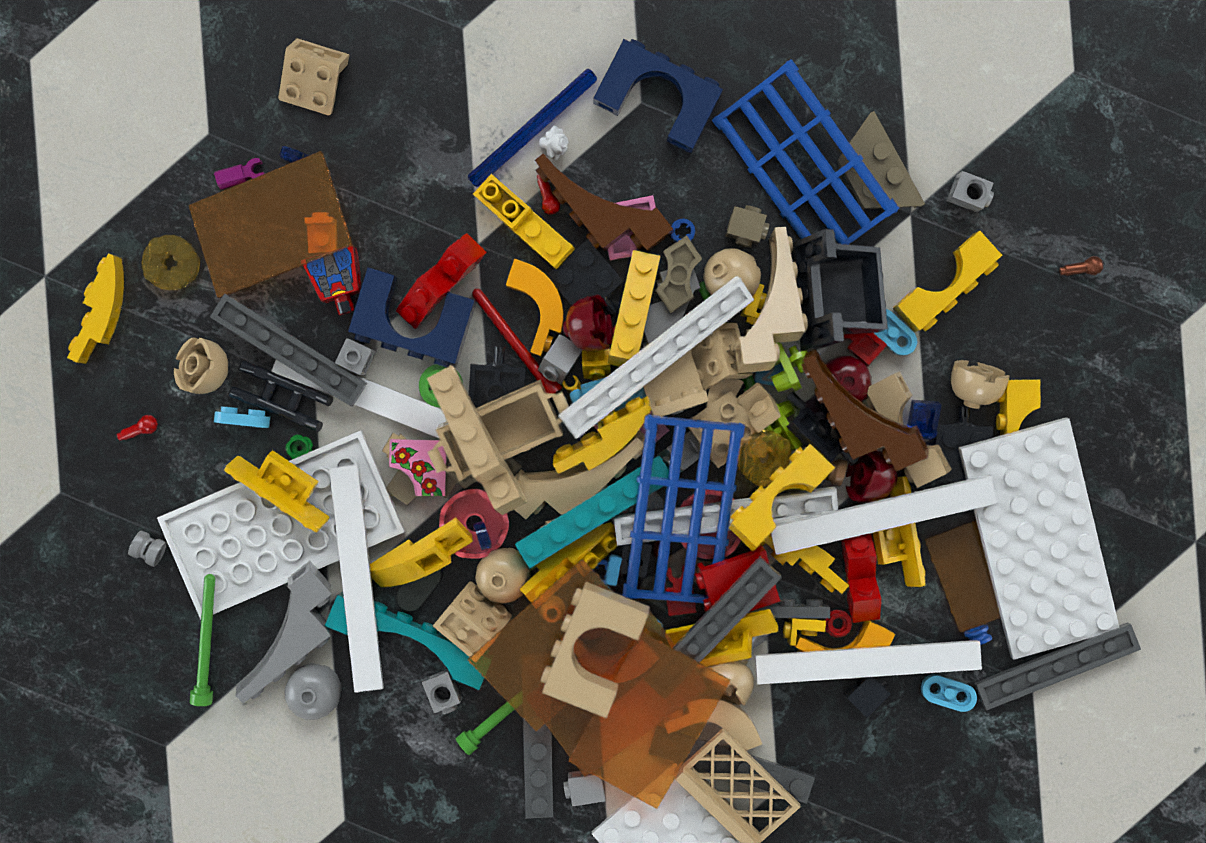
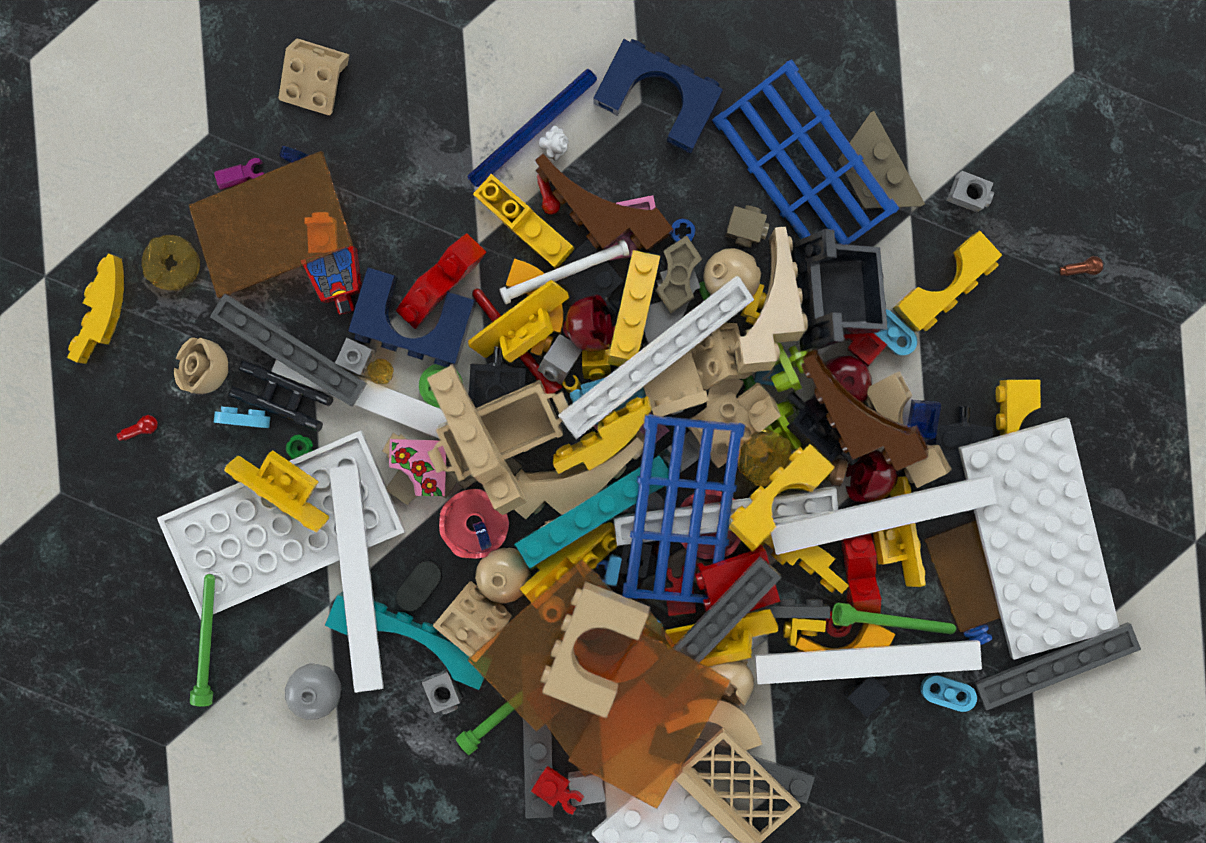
(147, 548): light grey wheel -> none
(299, 634): light grey arch -> none
(380, 371): none -> clear yellow plate
(417, 560): yellow slope -> none
(522, 325): none -> yellow bracket
(553, 788): none -> red plate
(565, 271): none -> white bar
(845, 614): none -> bright green piece
(978, 383): tan cylinder -> none

